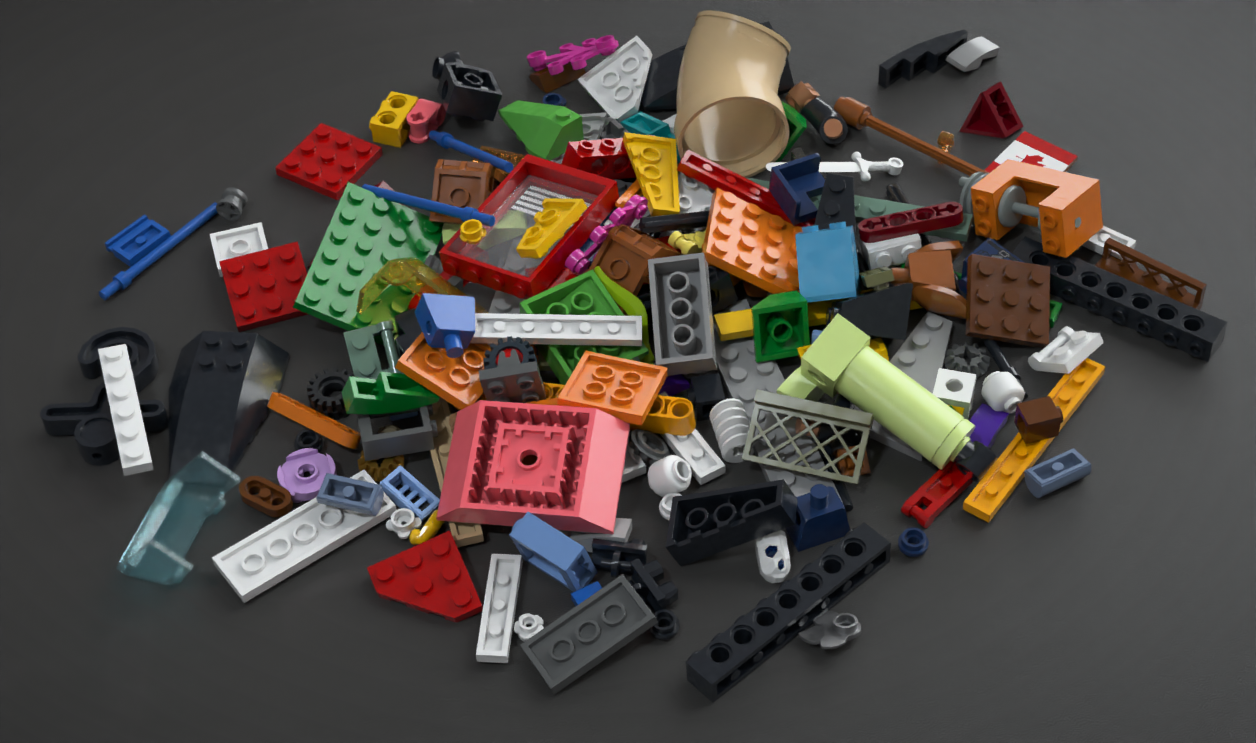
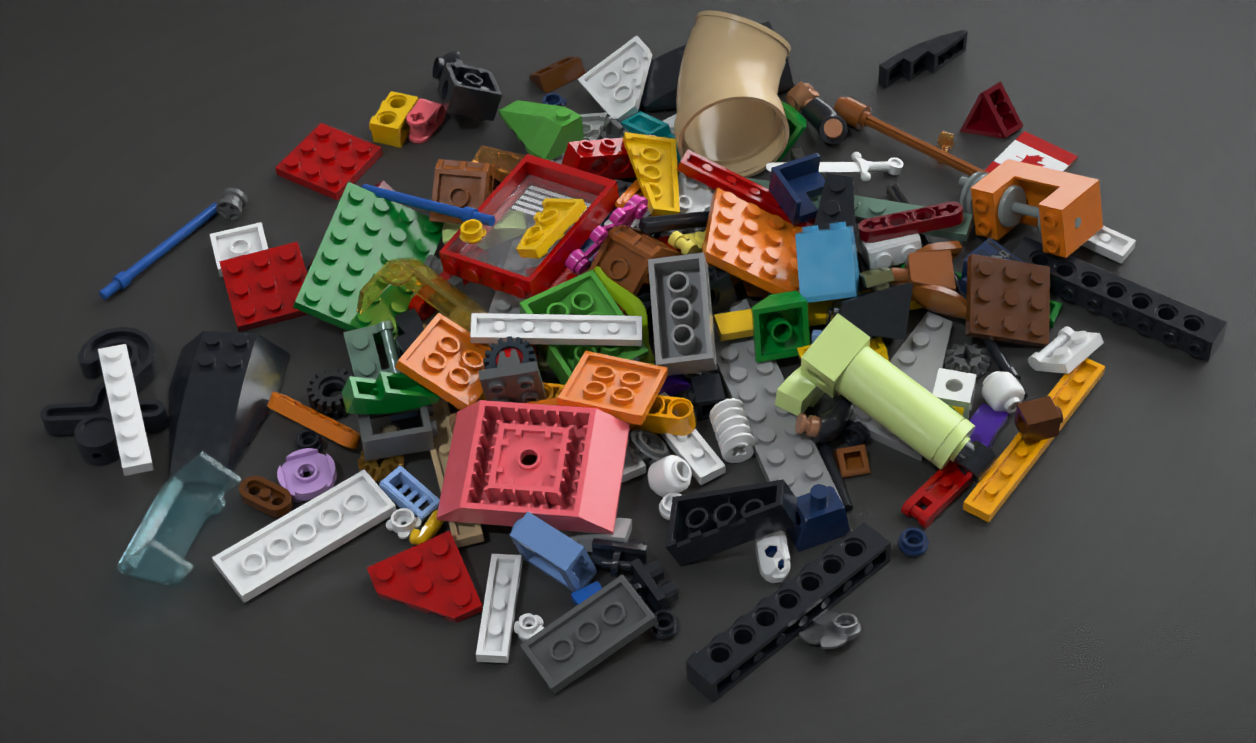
(137, 240): blue plate -> none
(351, 494): sand blue brick -> none
(447, 141): blue bar -> none
(447, 321): torso -> none
(571, 53): dark pink plant -> none
(811, 411): olive fence -> none
(971, 54): light grey slope -> none
(1056, 473): sand blue brick -> none
(1151, 278): reddish brown fence -> none

